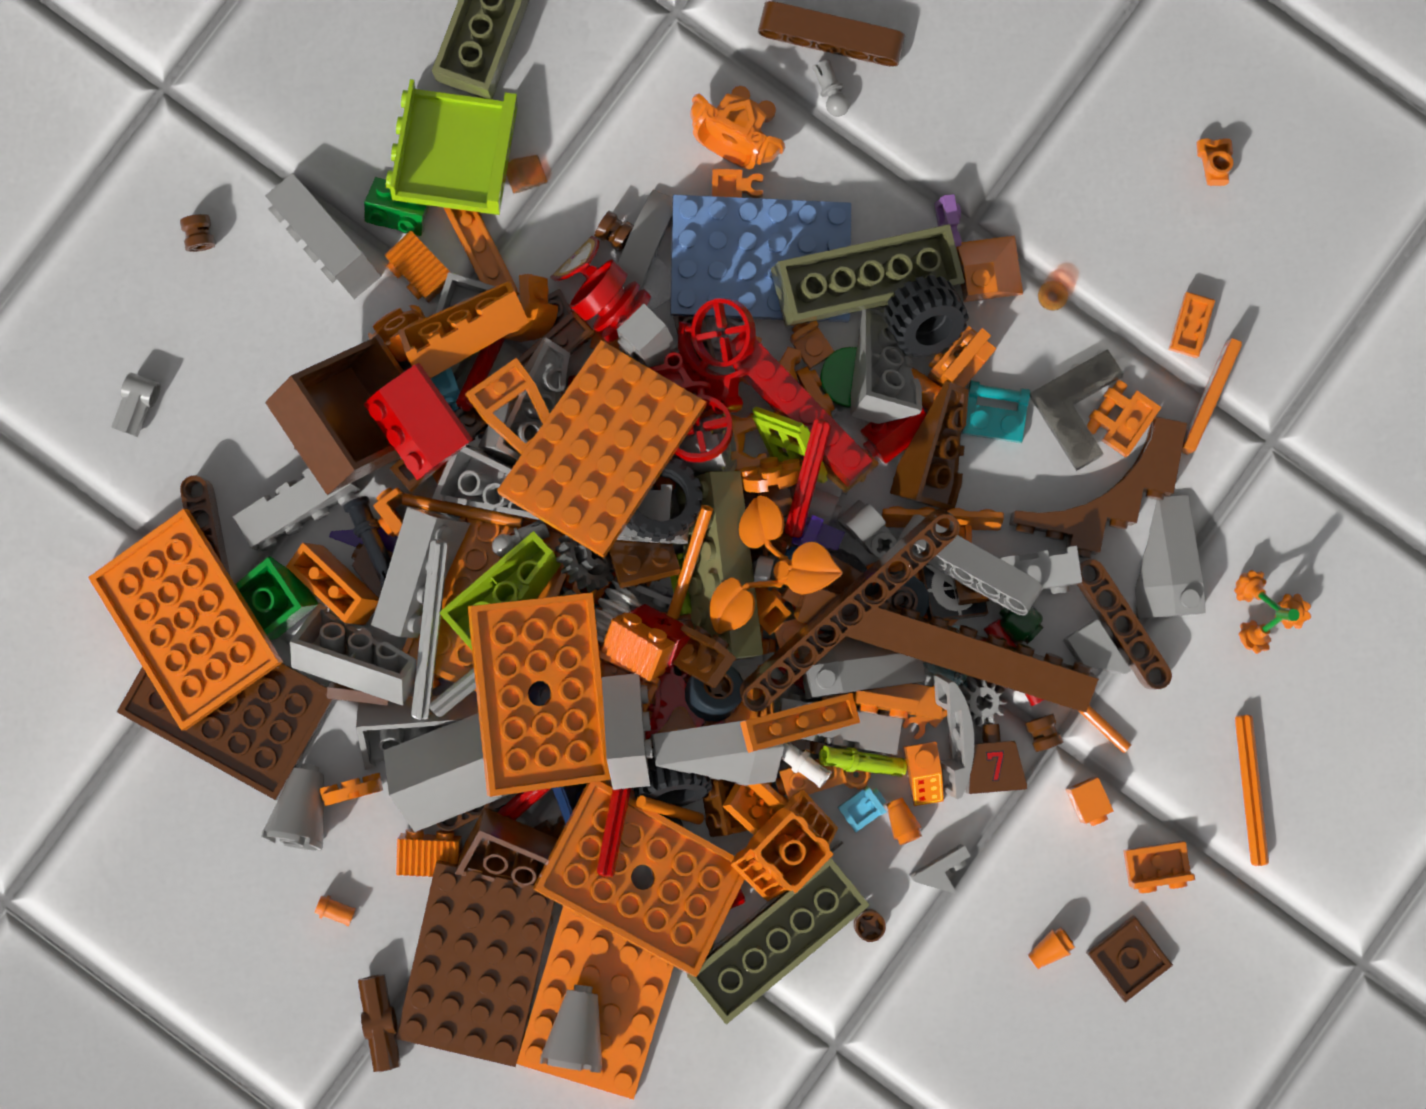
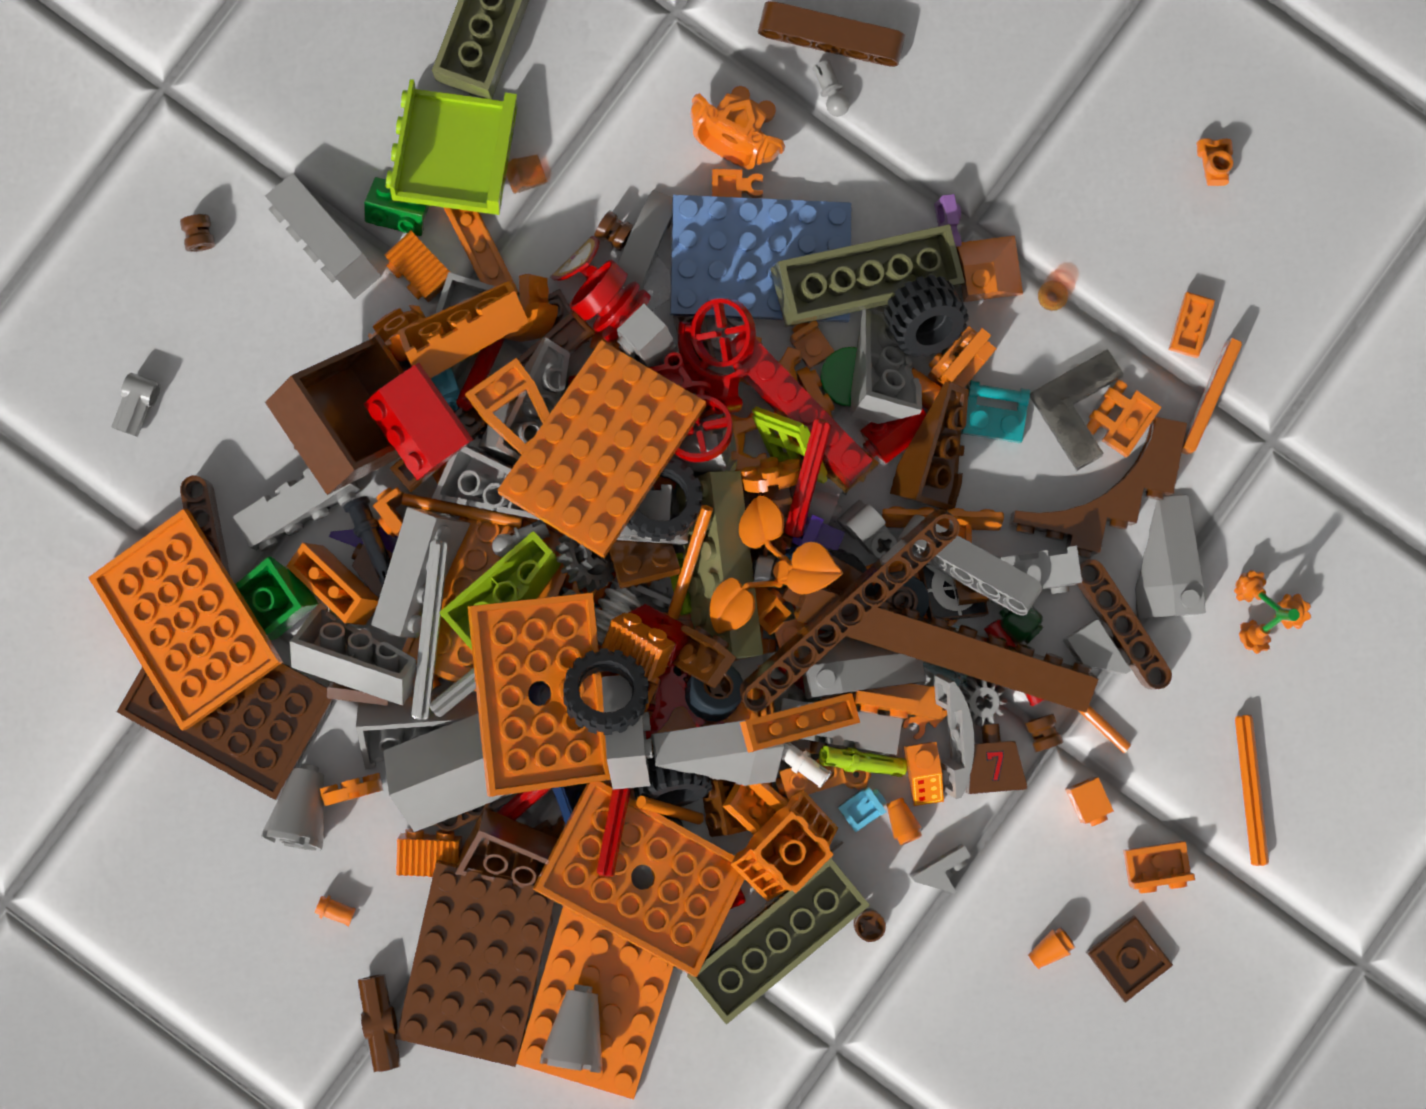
(601, 662): none -> black tyre

